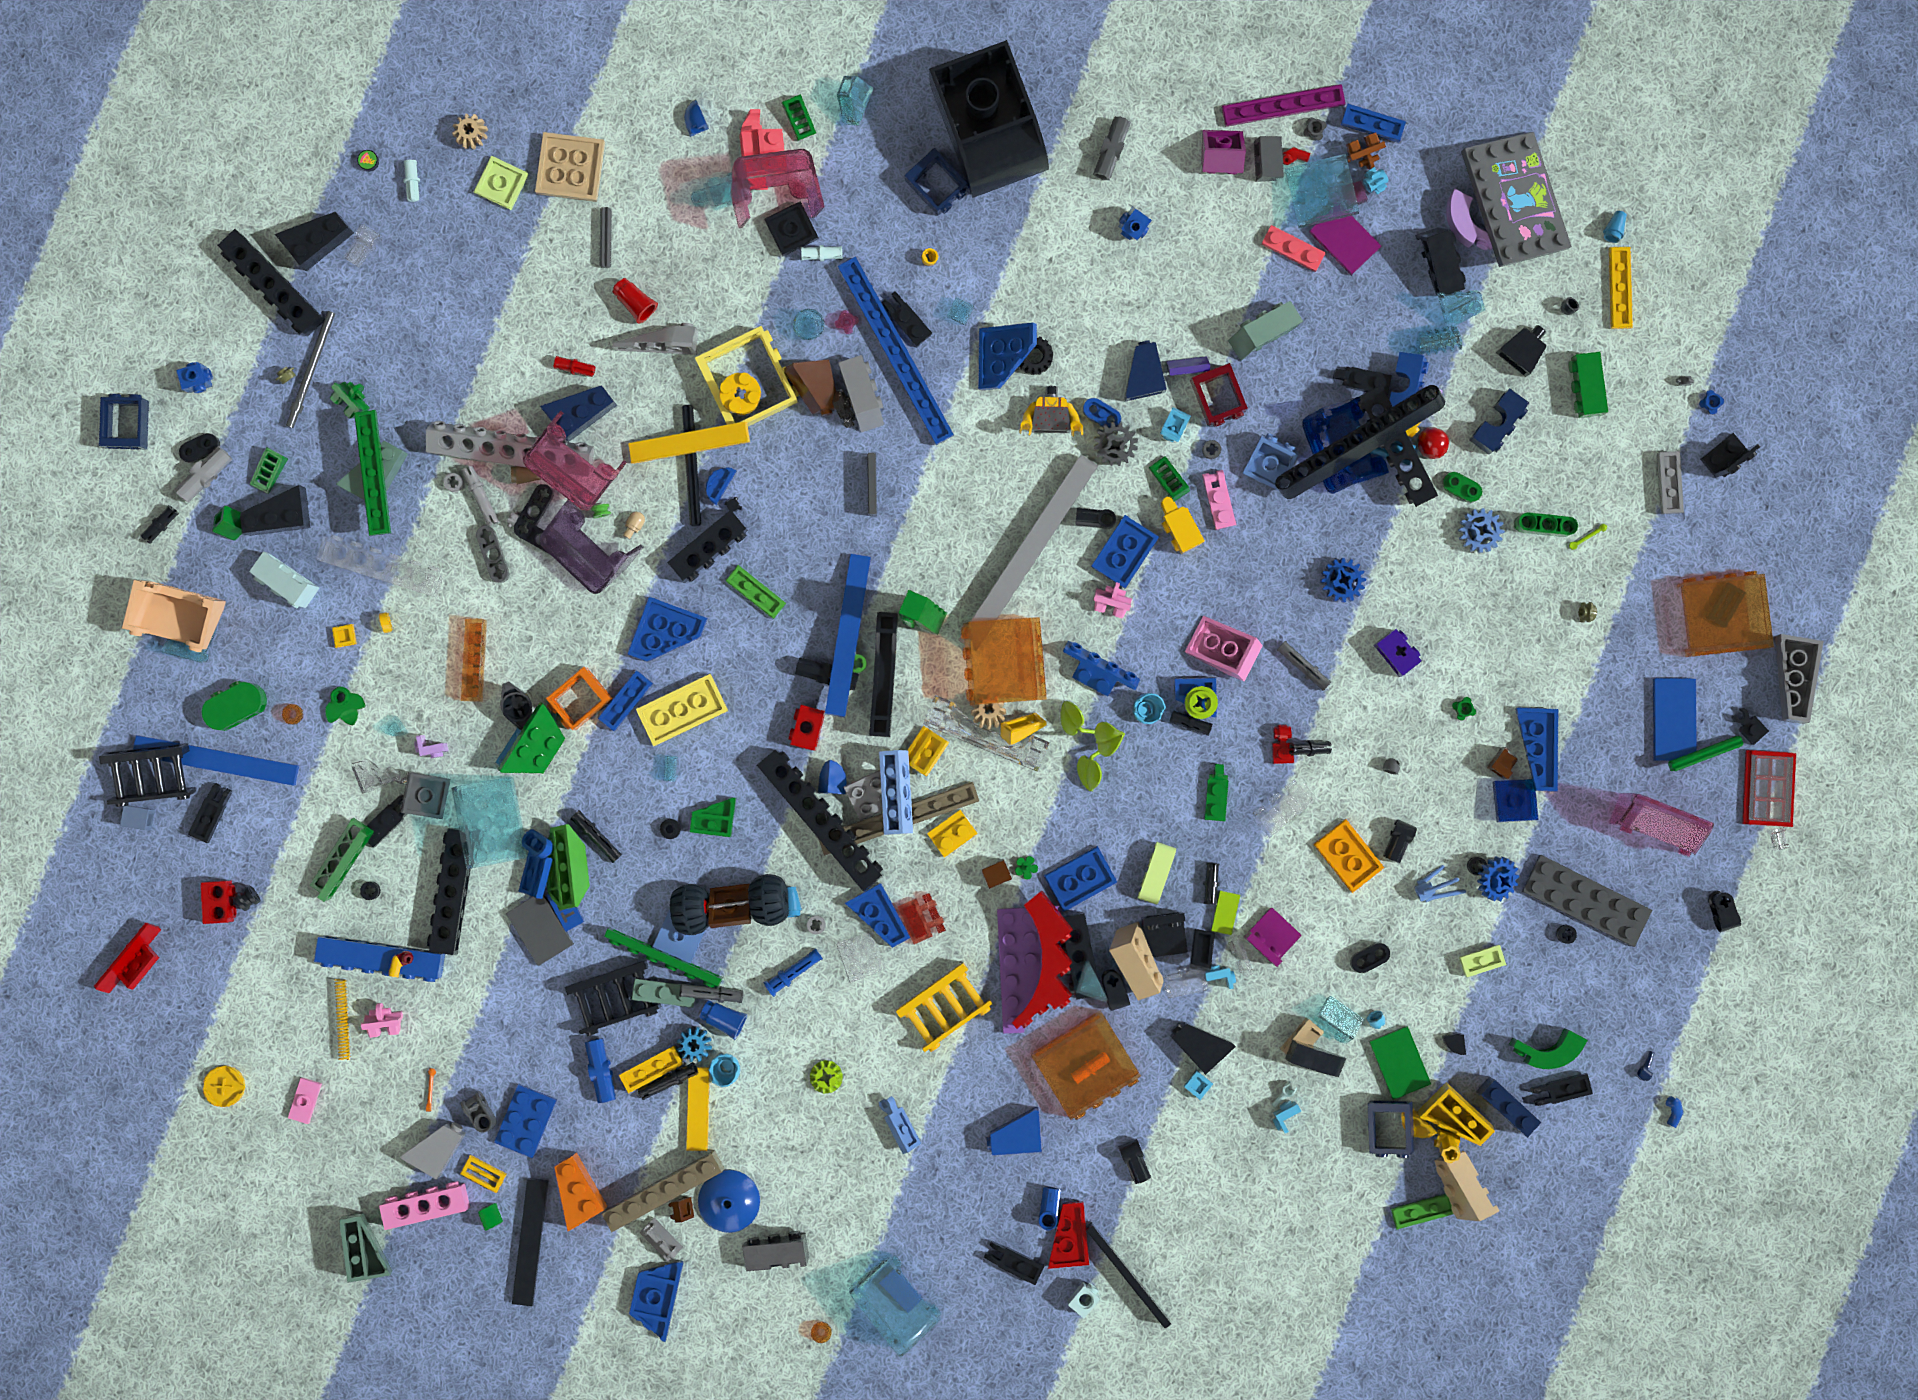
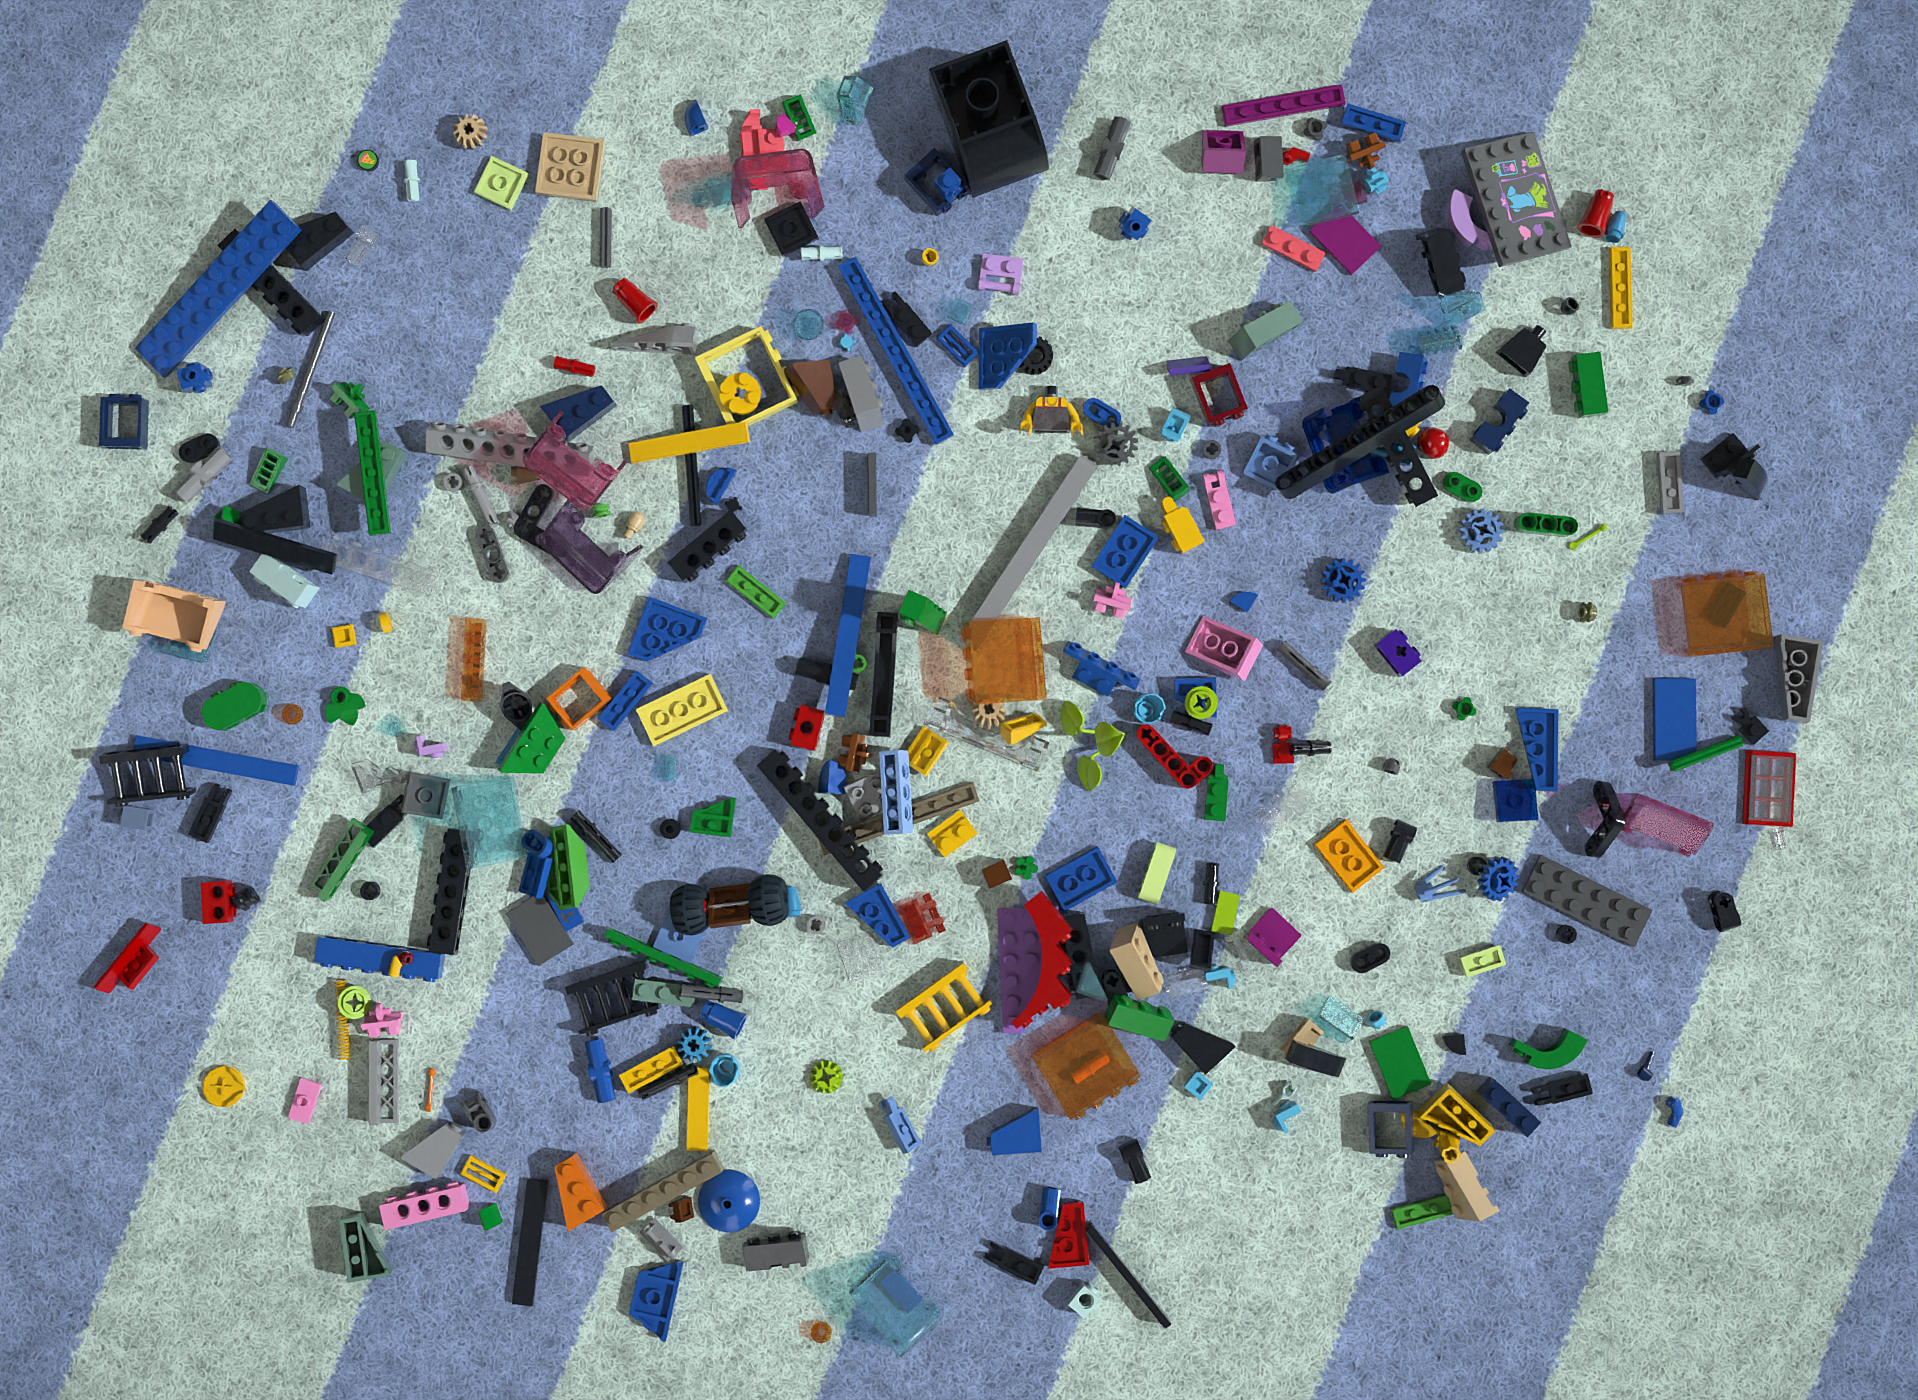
(218, 288): none -> blue plate
(274, 546): none -> black tile
(359, 1009): none -> lime gear
(375, 1081): none -> light grey fence
(525, 1121): blue plate -> none
(784, 126): none -> dark pink tile
(785, 977): blue pin -> none
(846, 342): none -> medium azure piece
(857, 752): none -> dark orange hips
(913, 429): none -> black plate
(948, 185): none -> blue brick
(969, 357): none -> blue tile
(1000, 267): none -> lavender plate
(1139, 1017): none -> green brick
(1145, 373): dark blue slope -> none
(1168, 754): none -> red beam
(1244, 600): none -> blue tile
(1596, 215): none -> red plant
(1612, 822): none -> black beam
(1750, 477): none -> black slope

